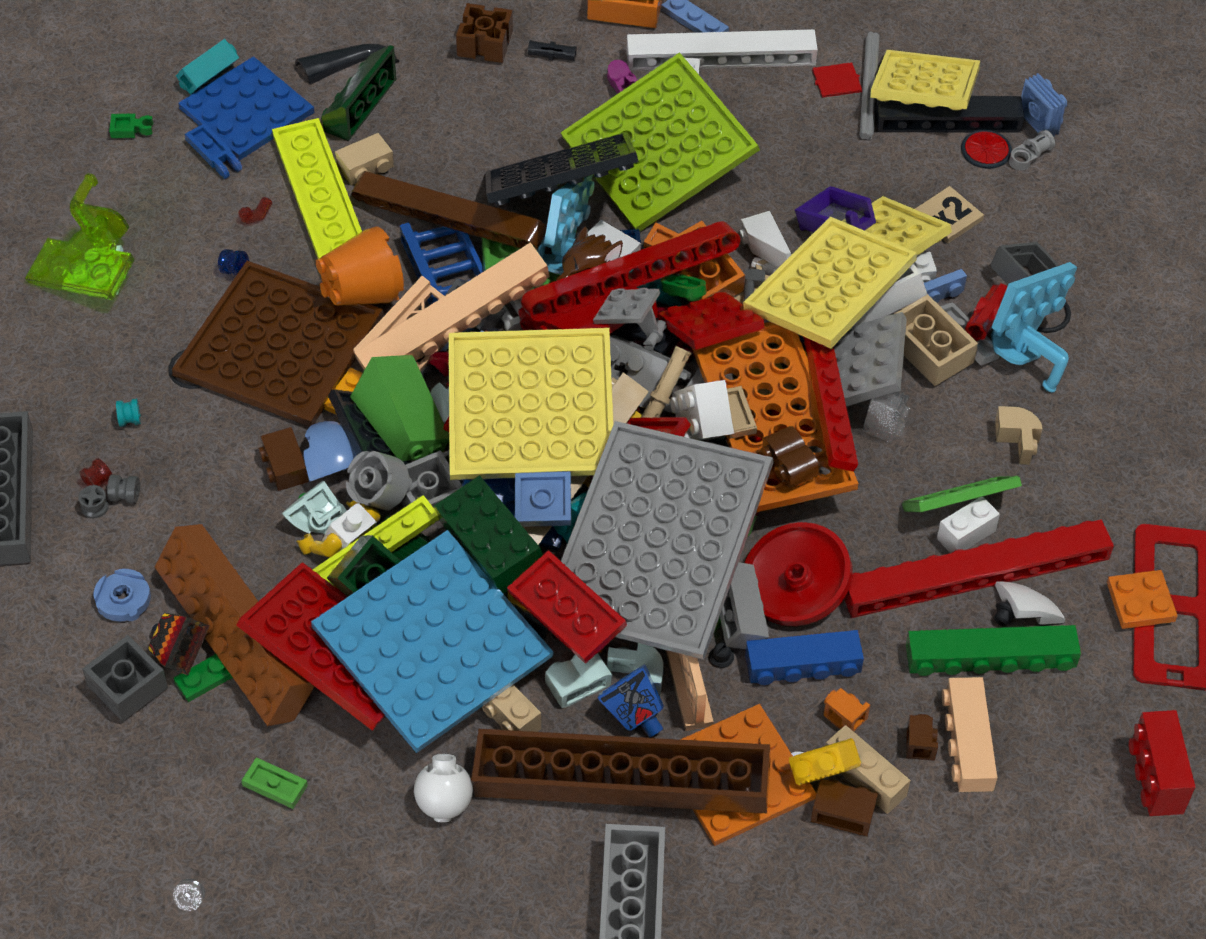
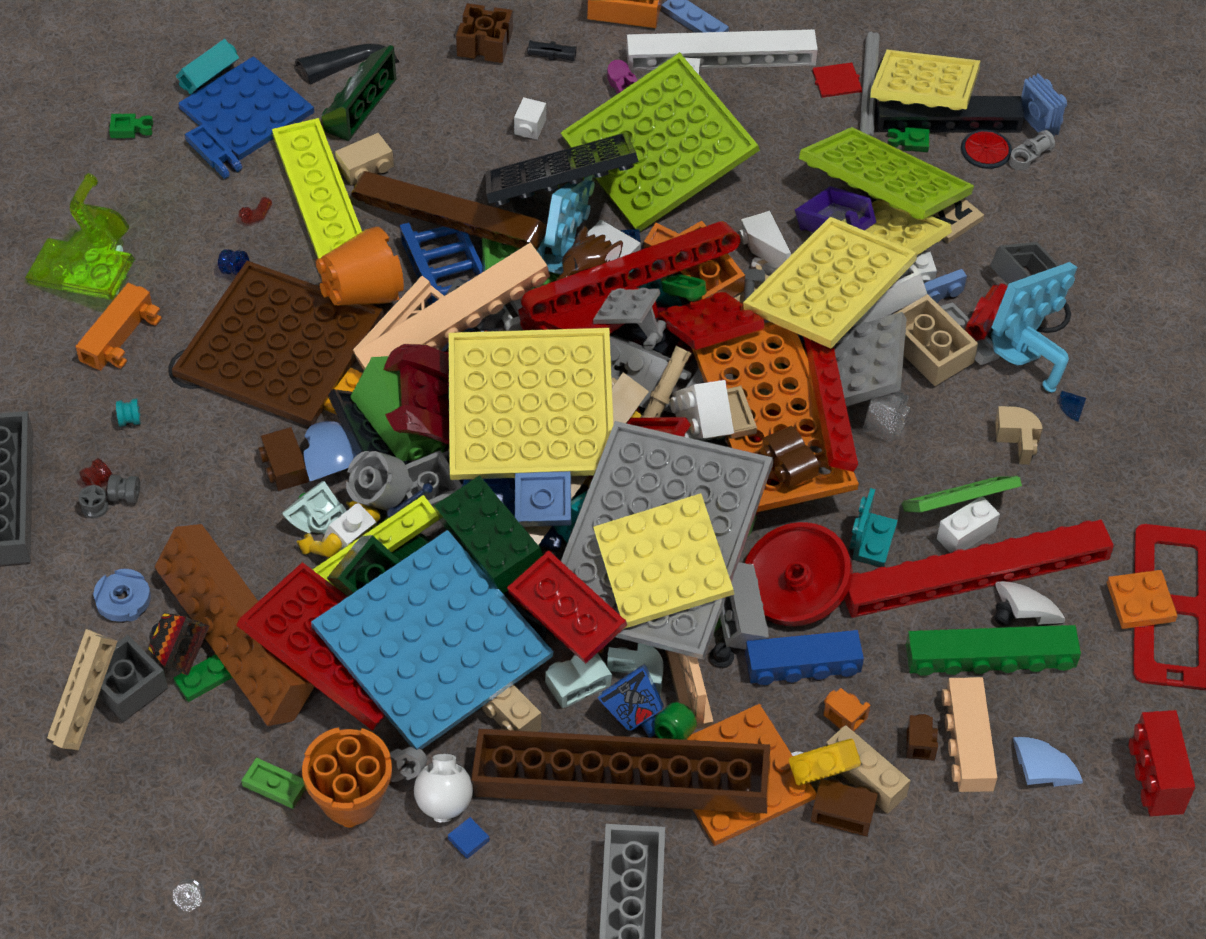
(82, 690): none -> tan fence
(115, 325): none -> orange brick
(347, 774): none -> orange cone
(407, 763): none -> light grey piece
(423, 391): none -> dark red piece
(426, 489): none -> dark blue hinge
(468, 838): none -> blue tile
(530, 118): none -> white brick
(663, 560): none -> light yellow plate
(675, 722): none -> green head
(871, 534): none -> teal bracket
(886, 173): none -> lime plate
(912, 139): none -> green plate
(1045, 763): none -> light blue brick
(1072, 404): none -> clear blue tile

